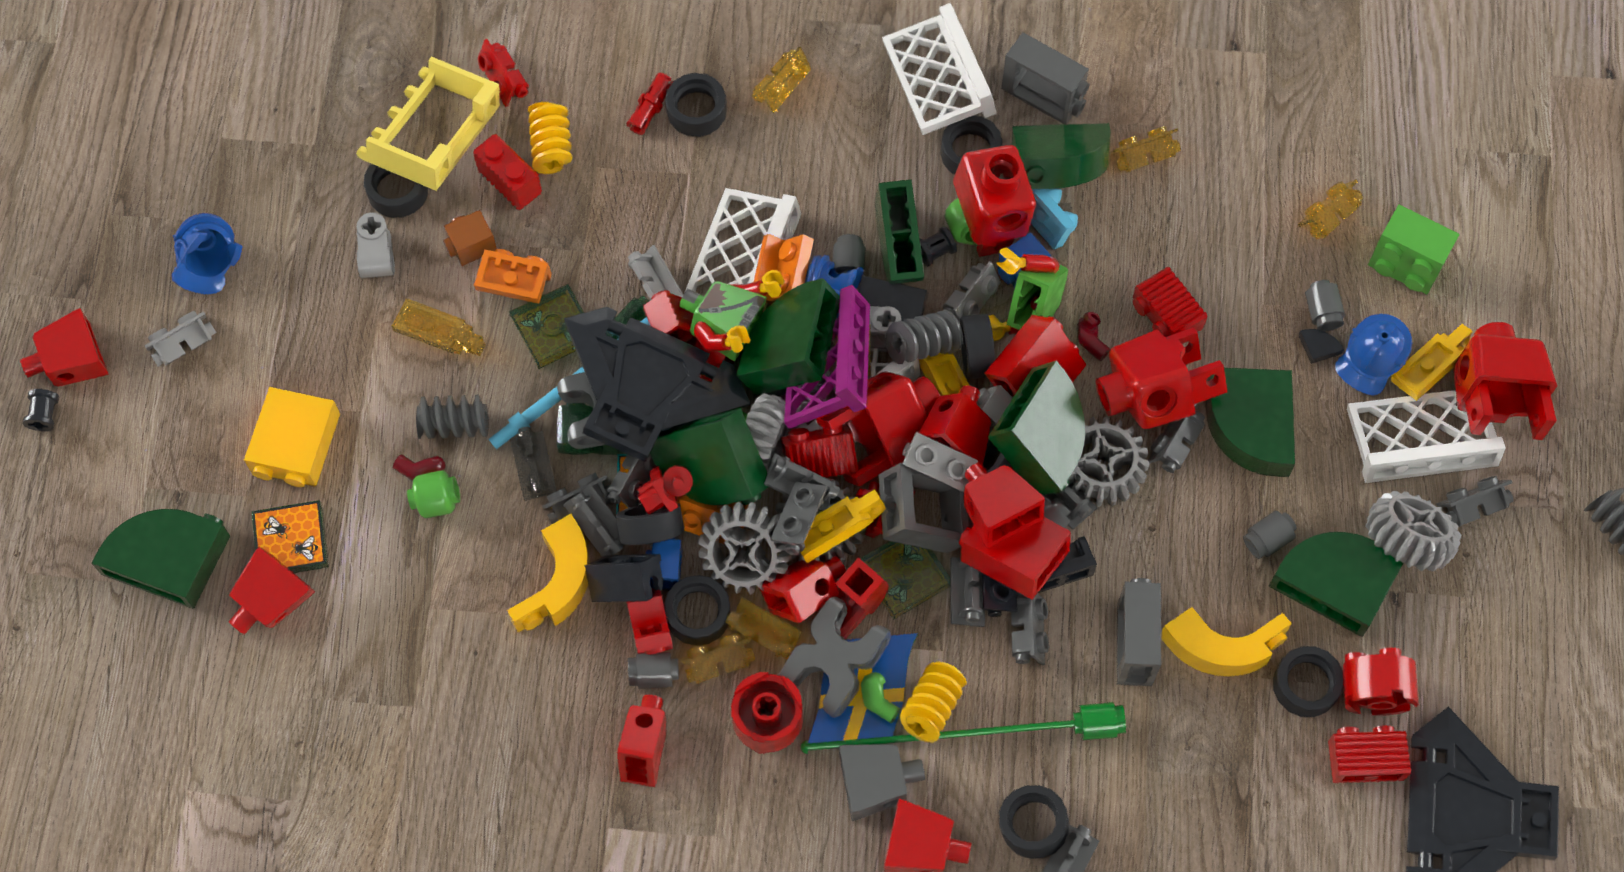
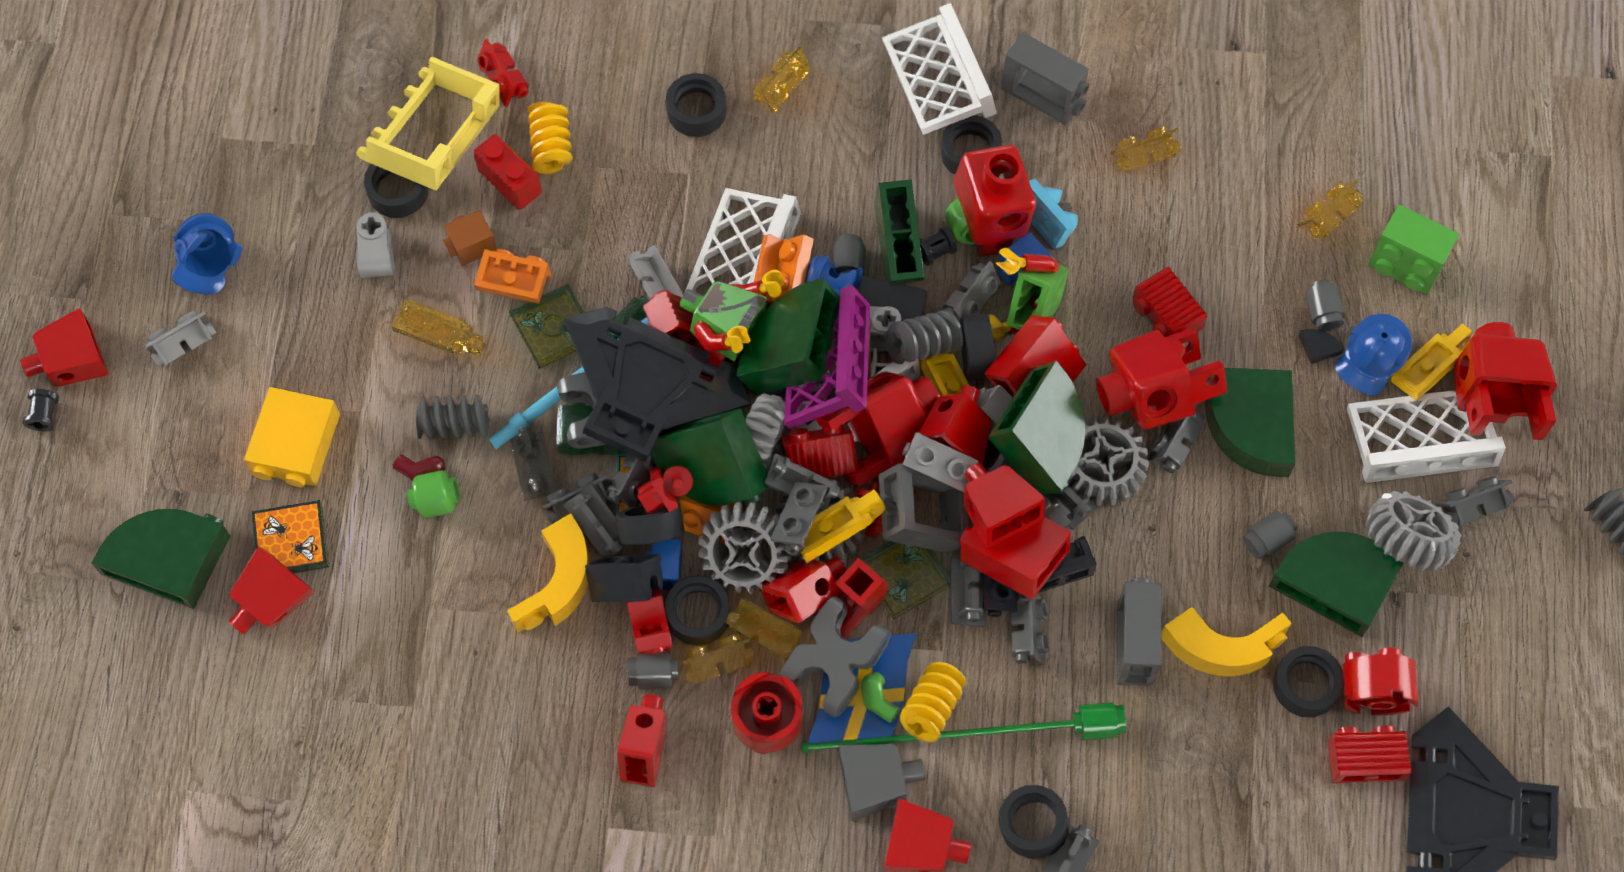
(649, 104): red pin -> none
(1063, 153): dark green brick -> none
(1088, 335): dark red arm -> none

